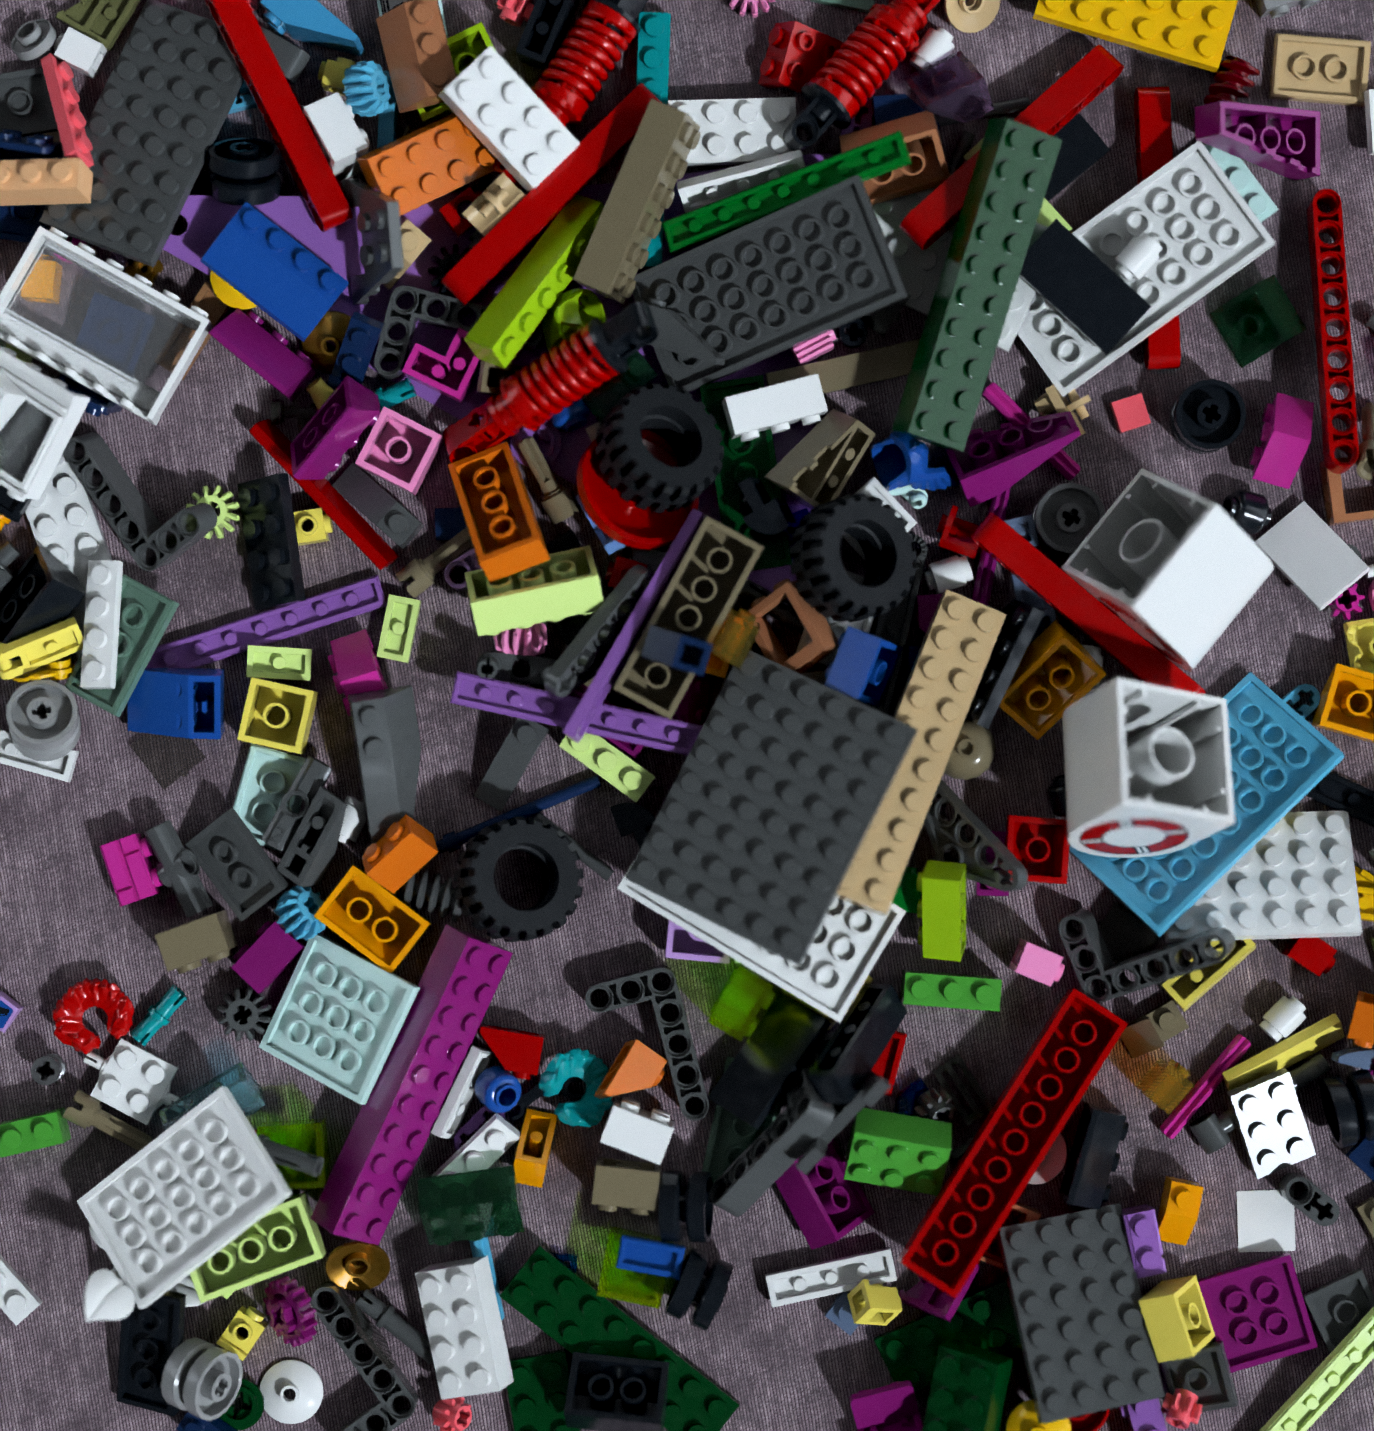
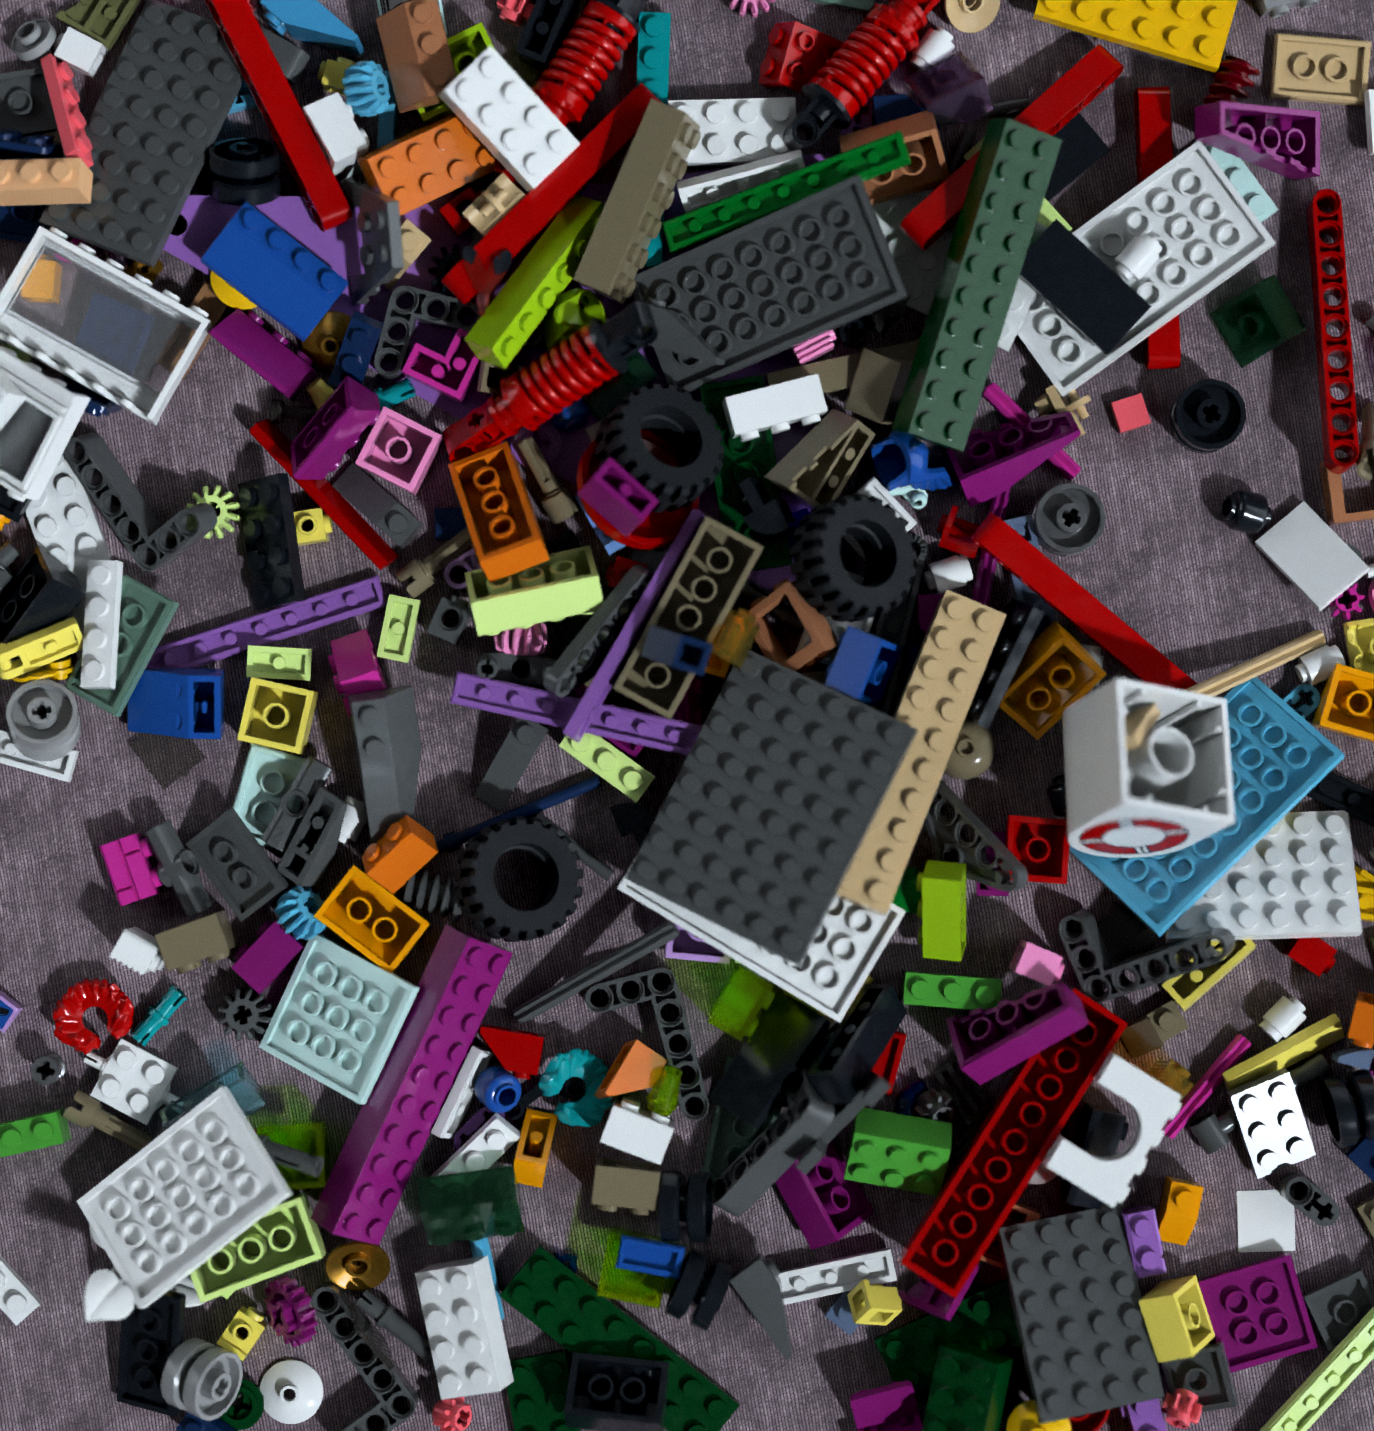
(138, 951): none -> white brick
(454, 634): none -> dark grey brick
(484, 281): none -> clear red piece
(596, 972): none -> dark grey axle
(618, 497): none -> magenta brick
(665, 1092): none -> clear neon green cone
(763, 1294): none -> dark grey slope
(878, 385): none -> dark tan slope
(1014, 1030): none -> magenta wedge
(1110, 1175): none -> white arch
(1138, 724): none -> tan tile
(1170, 567): white brick -> none
(1260, 664): none -> tan axle
(1283, 439): dark pink brick -> none
(1318, 664): none -> white brick

